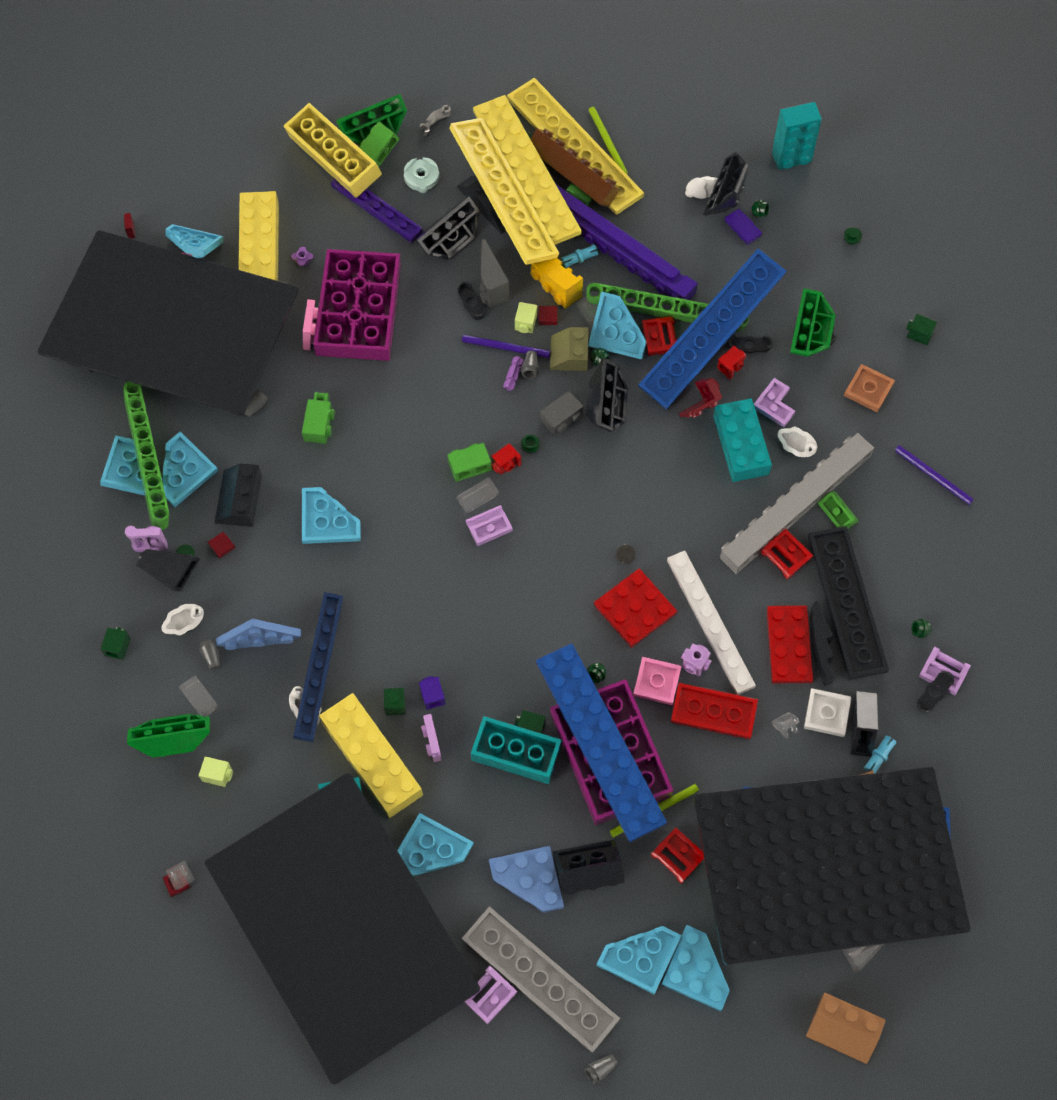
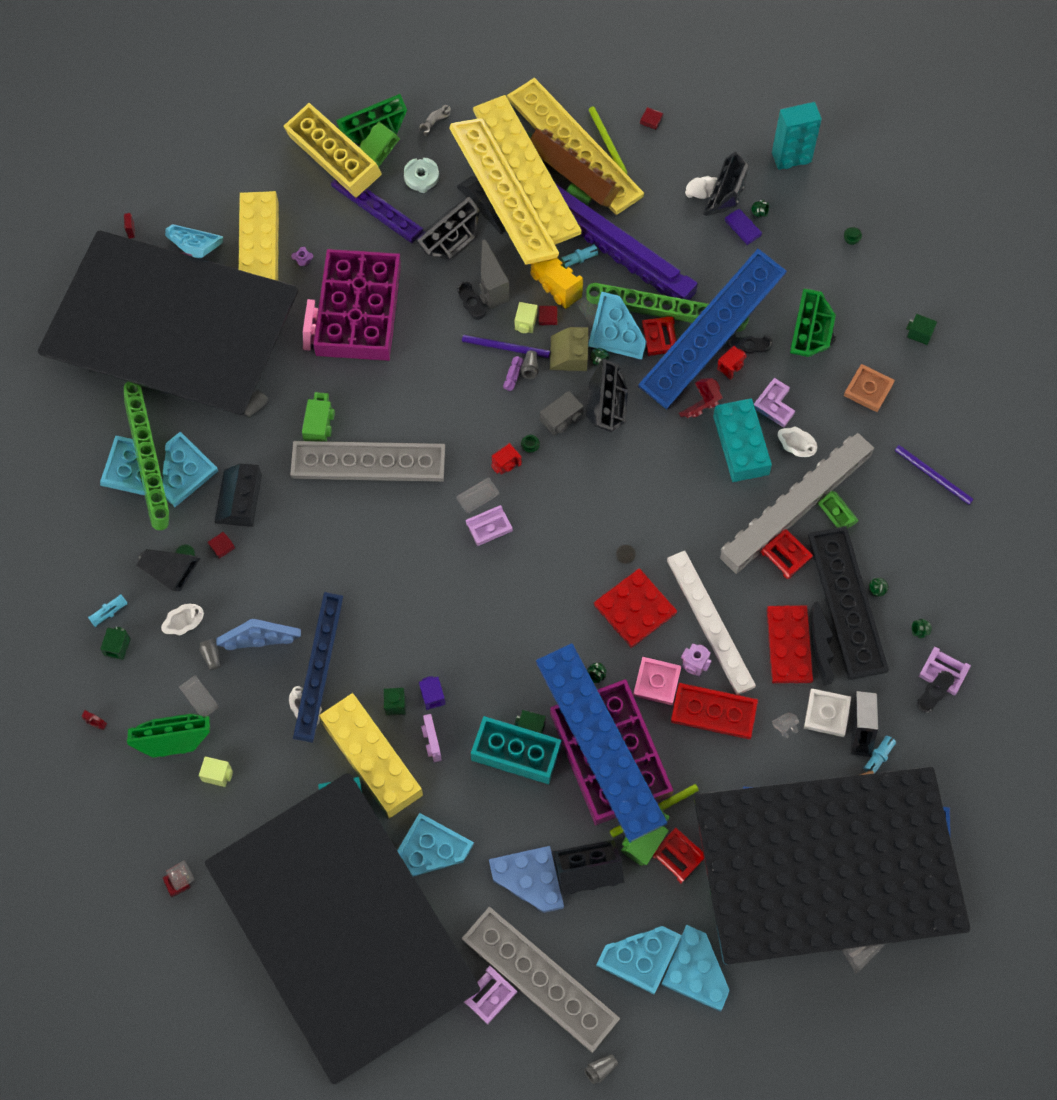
(93, 720): none -> dark red tile
(107, 610): none -> medium azure pin
(152, 538): lavender plate -> none
(326, 519): medium azure plate -> none
(368, 461): none -> light grey plate
(469, 461): bright green brick -> none
(643, 848): none -> bright green brick
(651, 118): none -> dark red tile
(845, 1028): medium nougat slope -> none
(878, 587): none -> dark green plate

